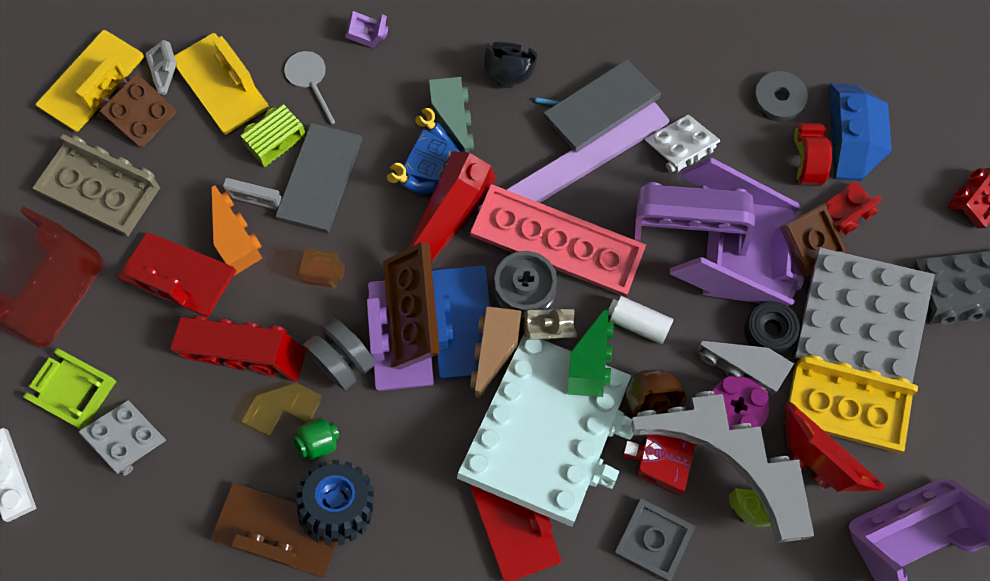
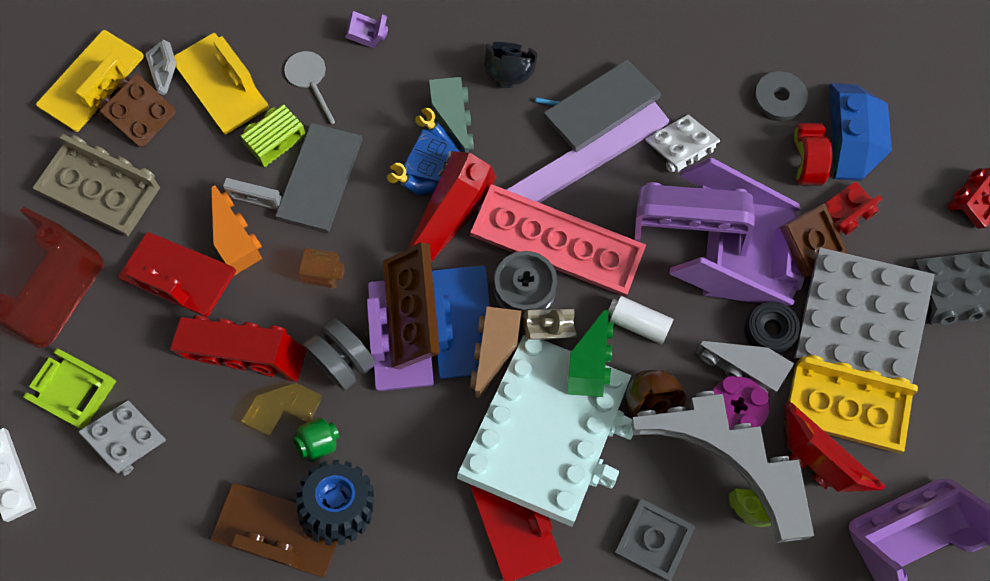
(662, 461): red torso -> none

